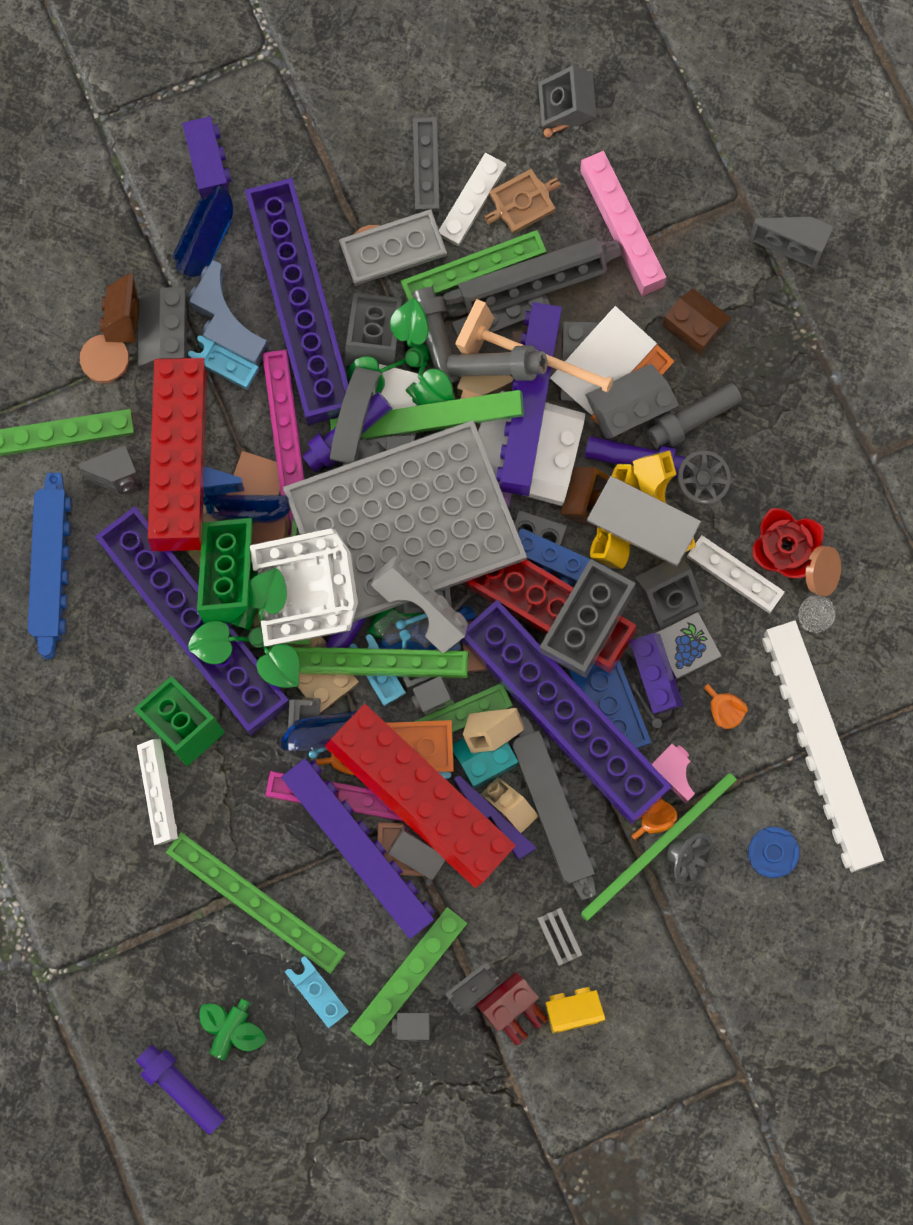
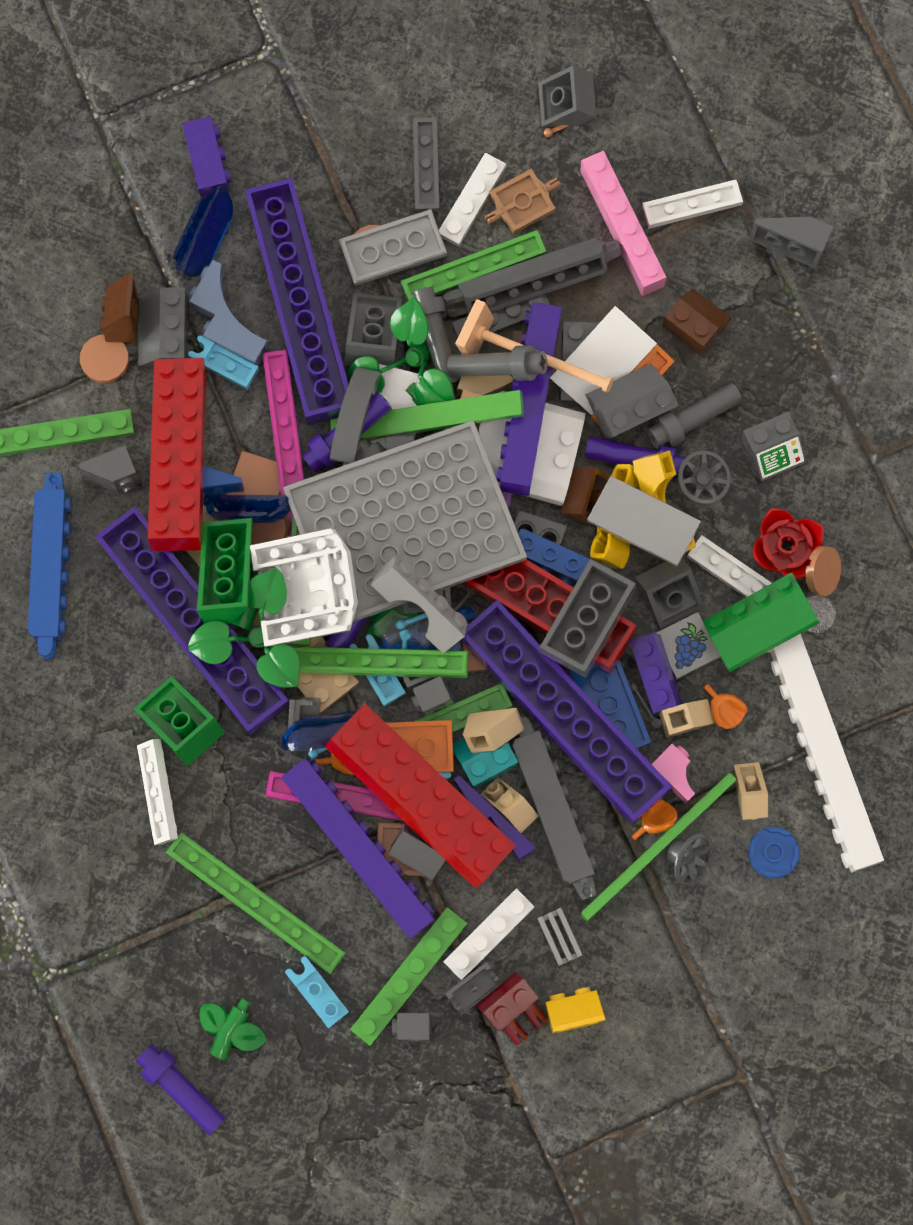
(488, 934): none -> white plate
(686, 717): none -> tan slope
(692, 203): none -> white plate
(751, 791): none -> tan slope
(760, 622): none -> green slope
(774, 446): none -> dark grey slope

